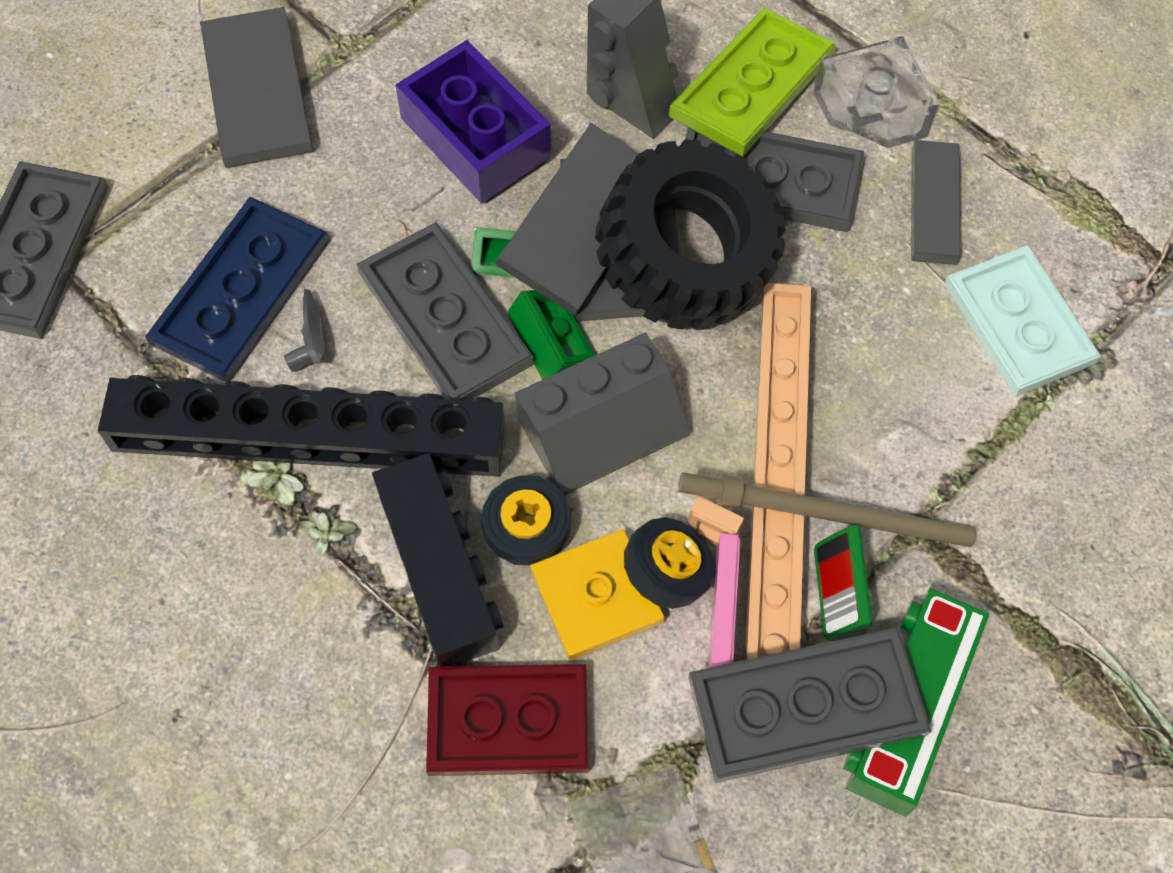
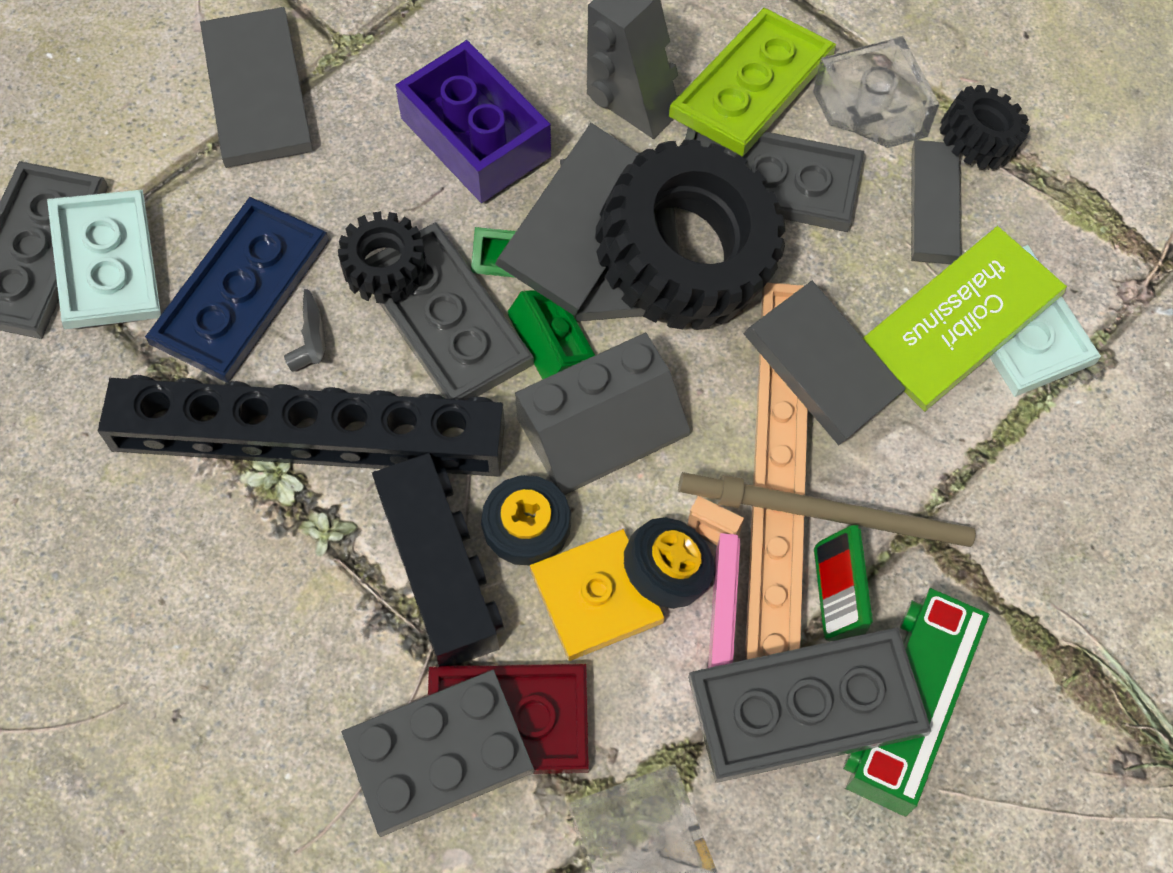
(103, 259): none -> light aqua tile
(376, 235): none -> black tyre
(437, 753): none -> dark grey plate
(824, 362): none -> dark grey tile
(963, 316): none -> lime tile
(984, 127): none -> black tyre

